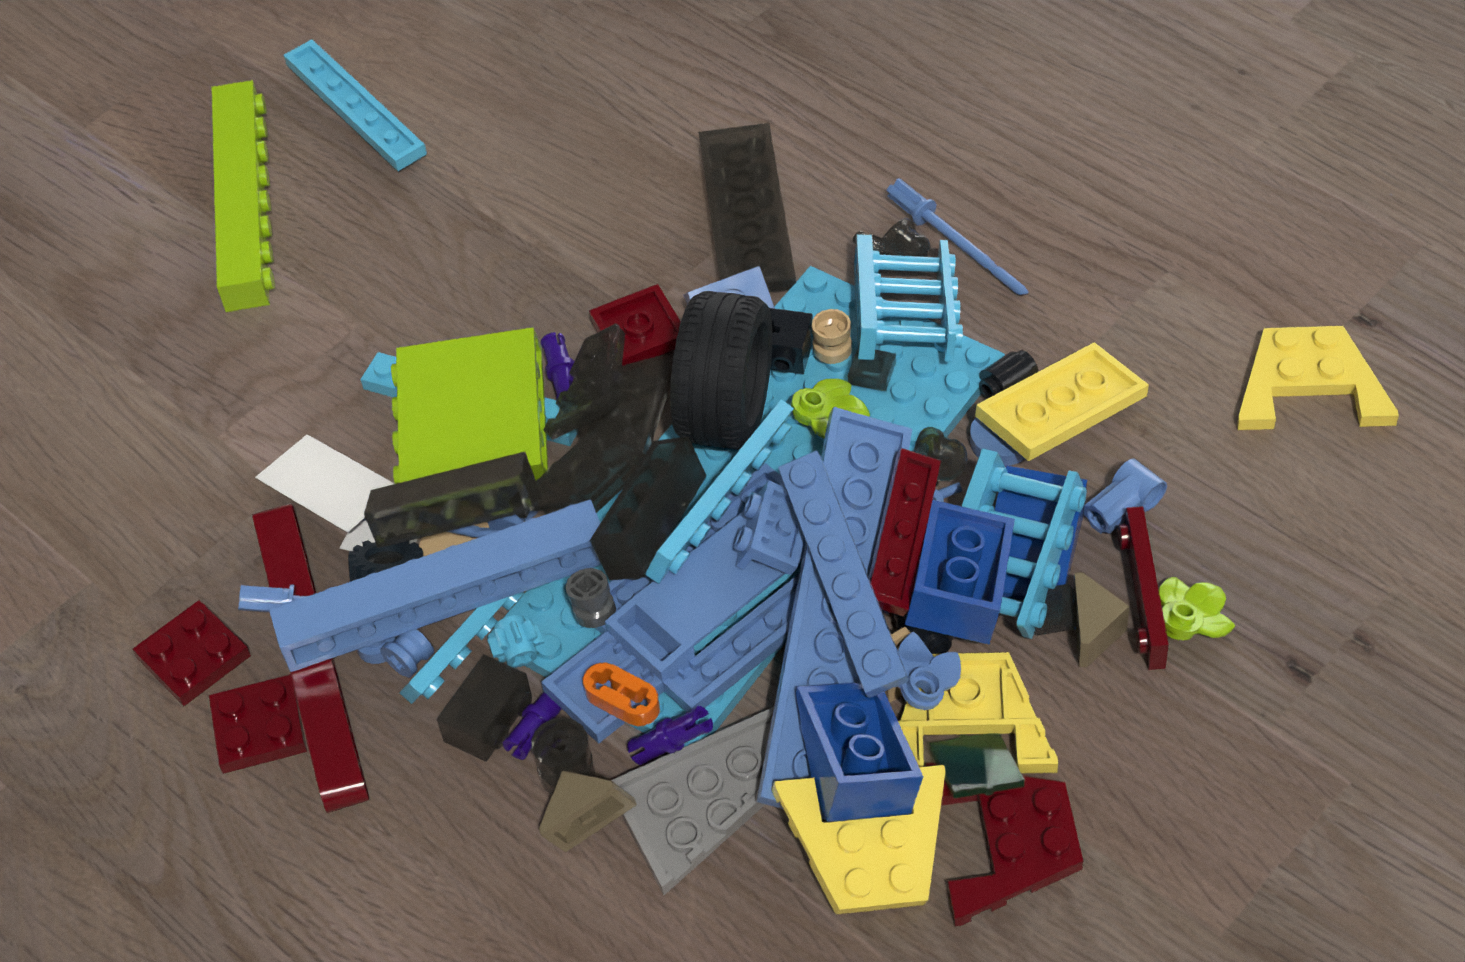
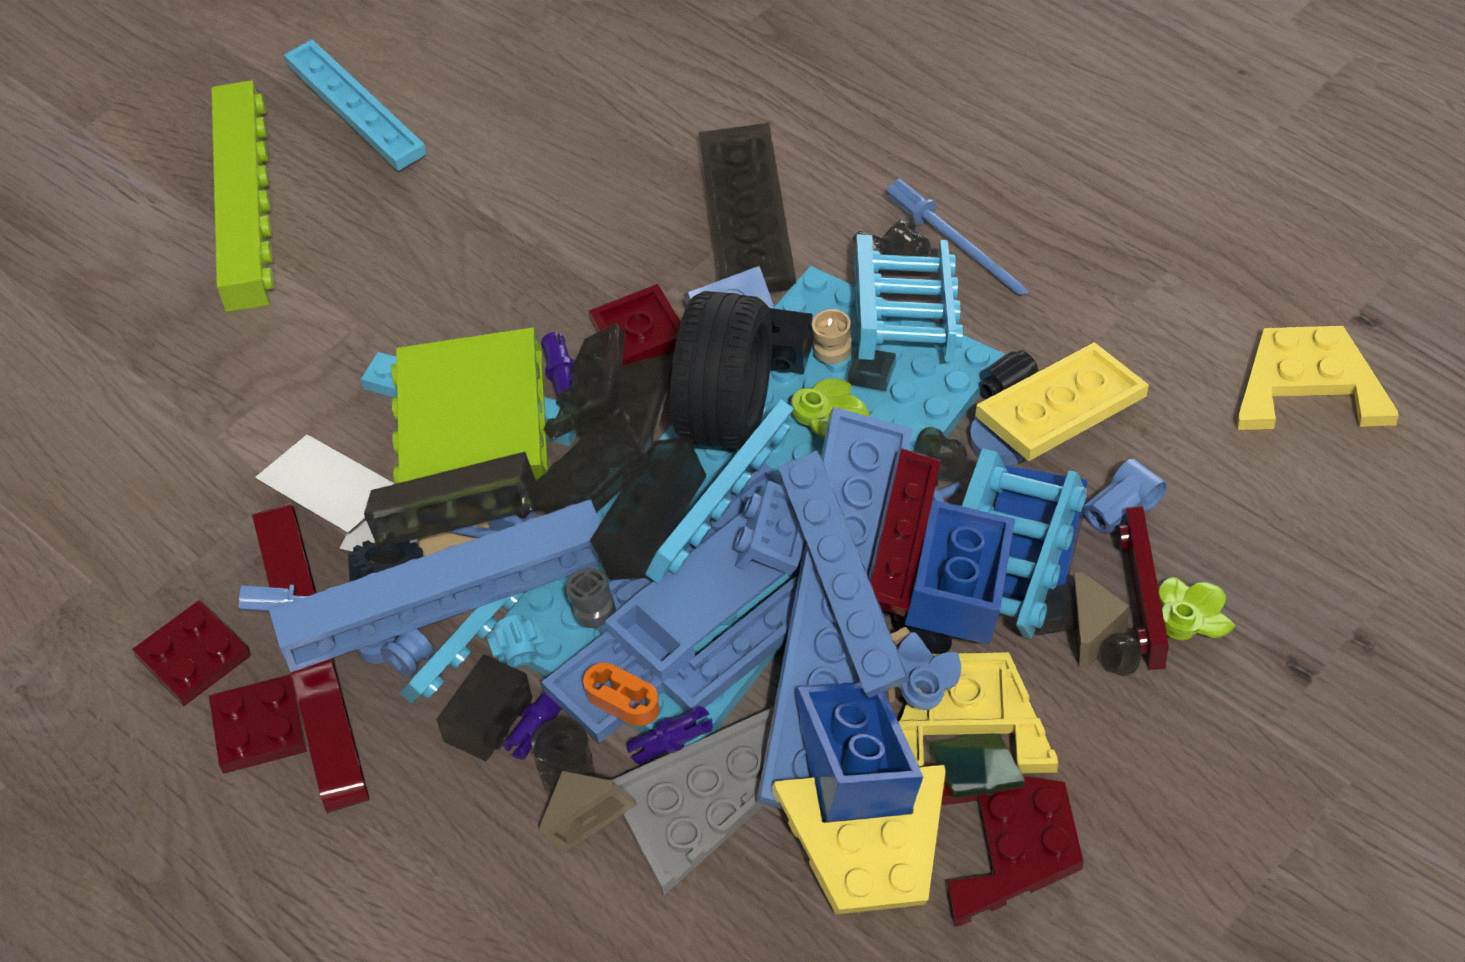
(1121, 654): none -> clear smoke plate

